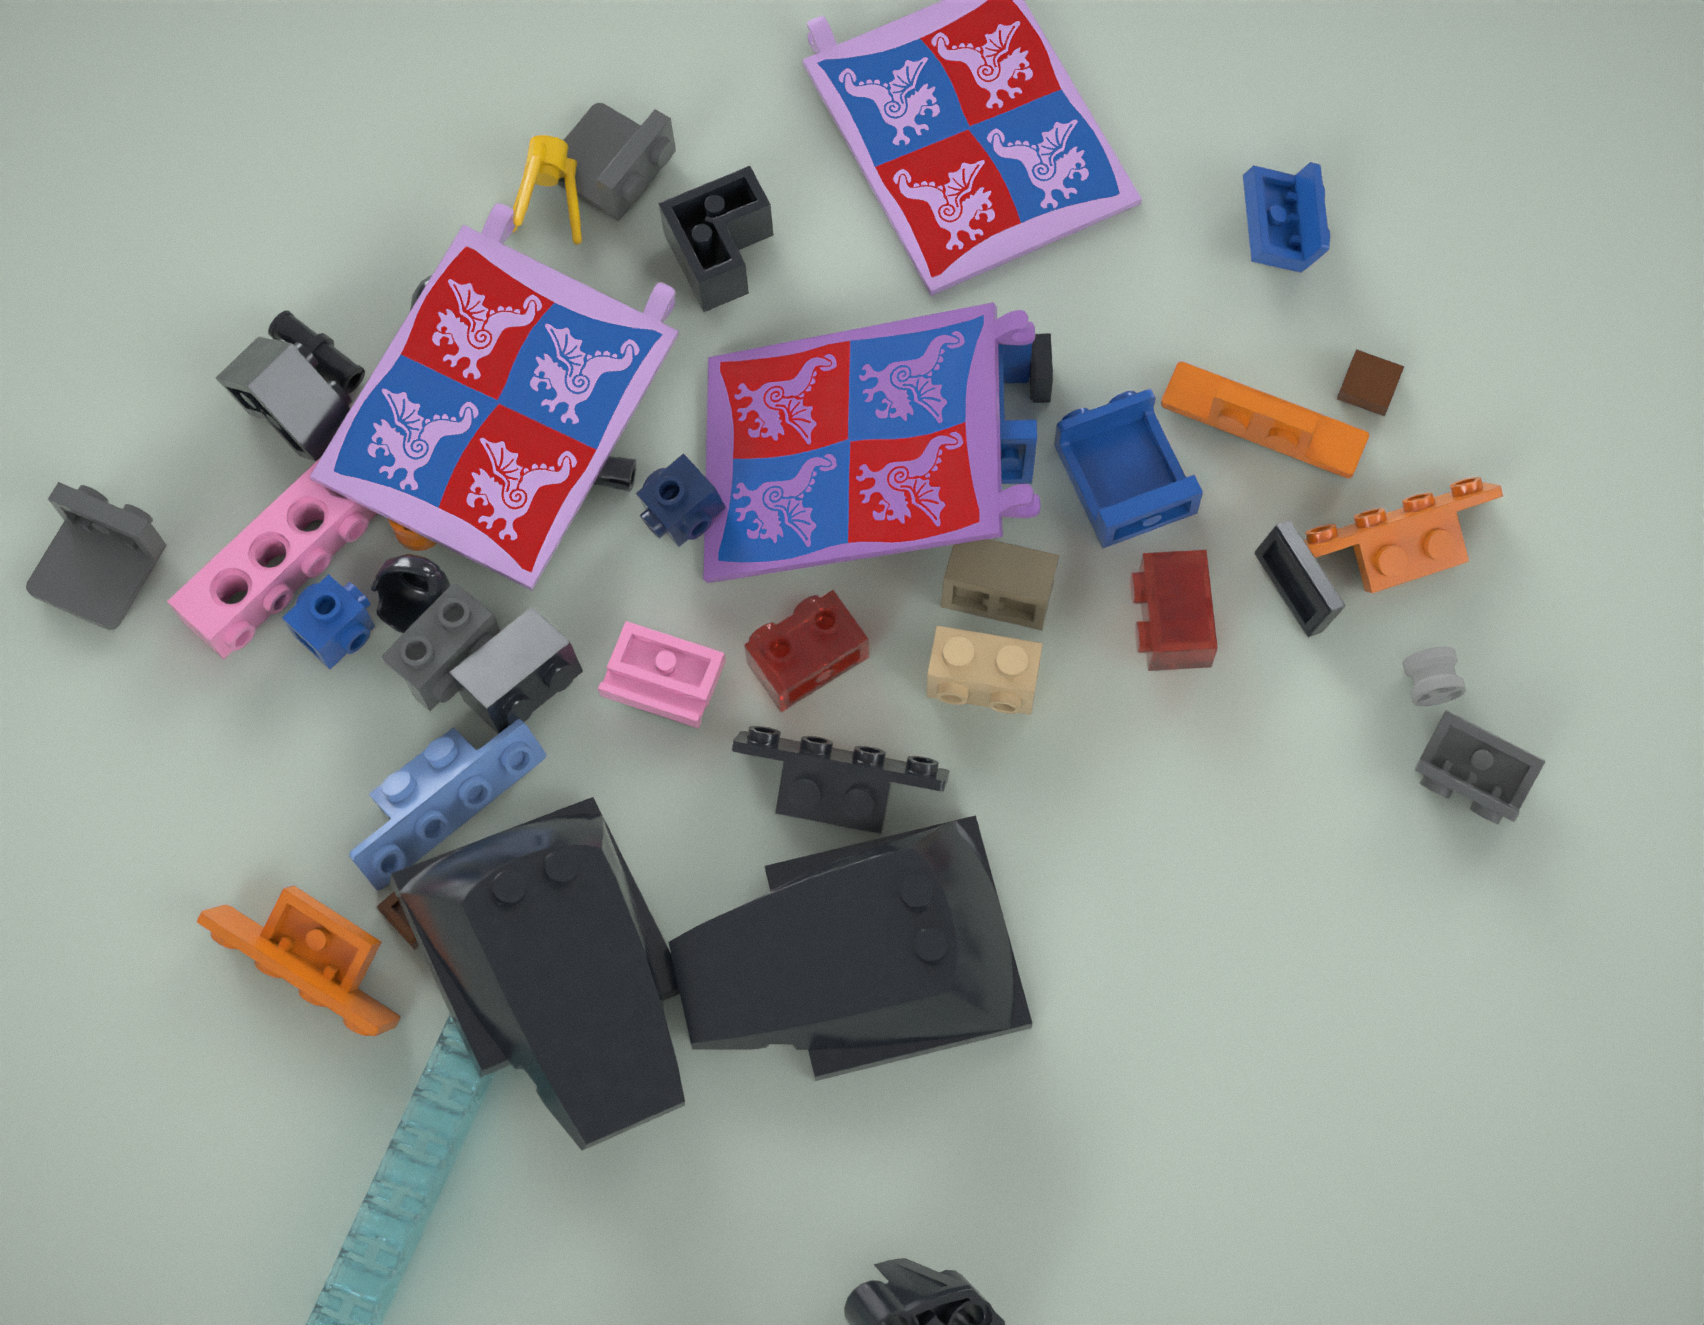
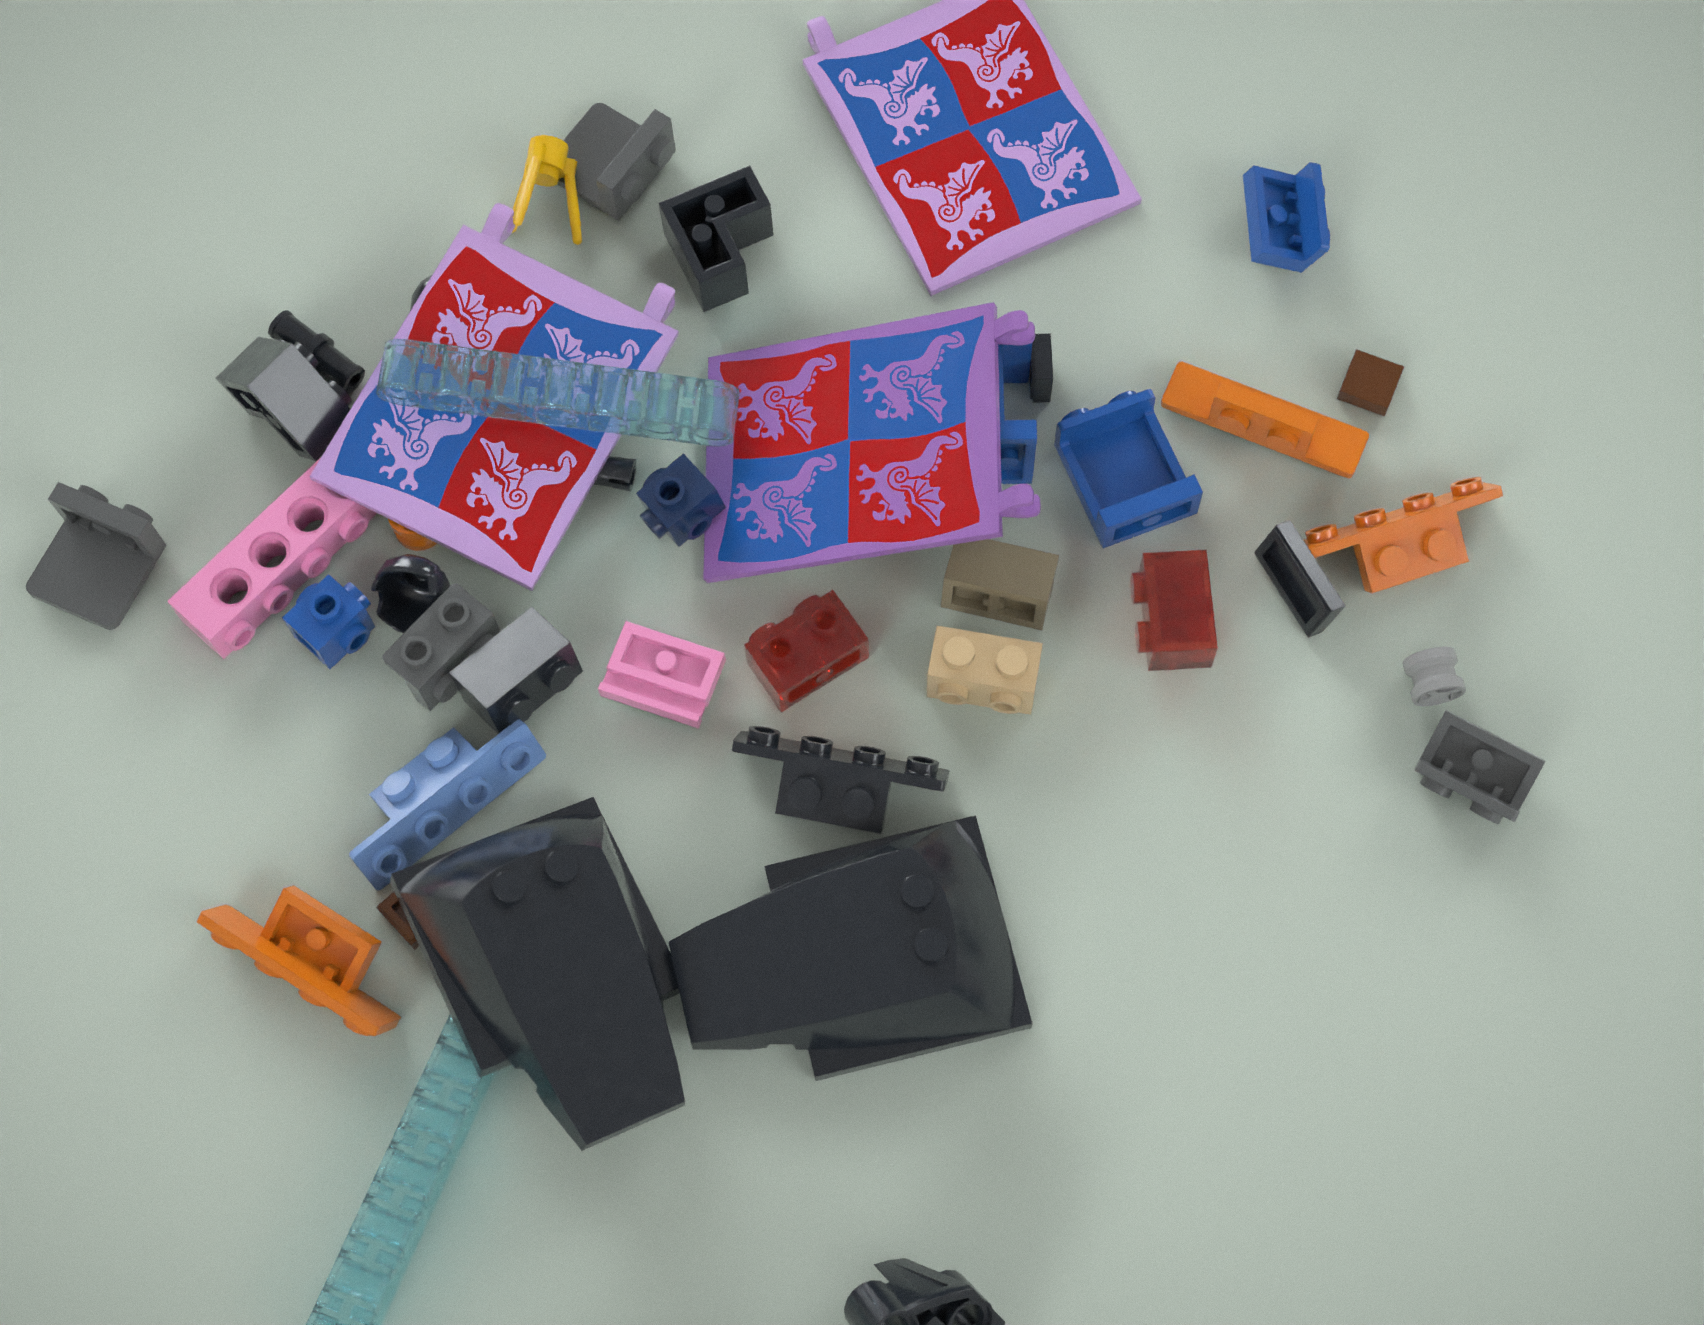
(558, 392): none -> clear light blue beam

